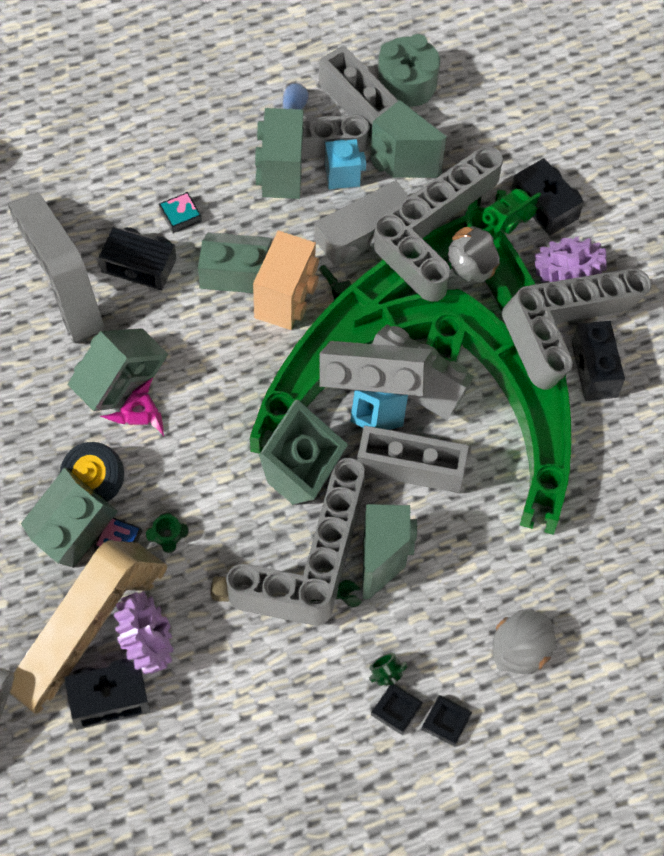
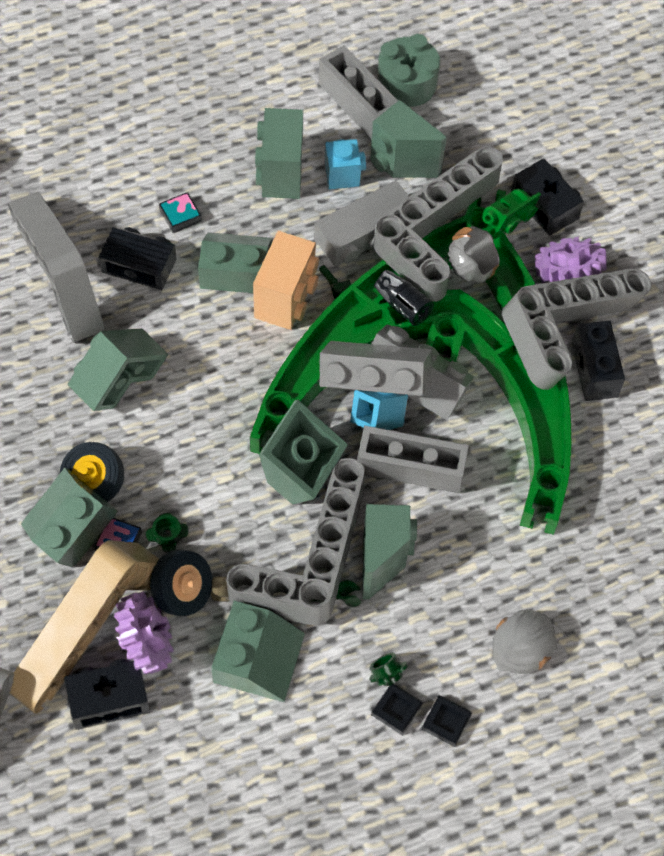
(143, 399): dark pink piece -> none
(181, 582): none -> black wheel
(257, 652): none -> sand green slope
(295, 97): medium blue piece -> none
(332, 128): light grey beam -> none
(404, 297): none -> black hinge

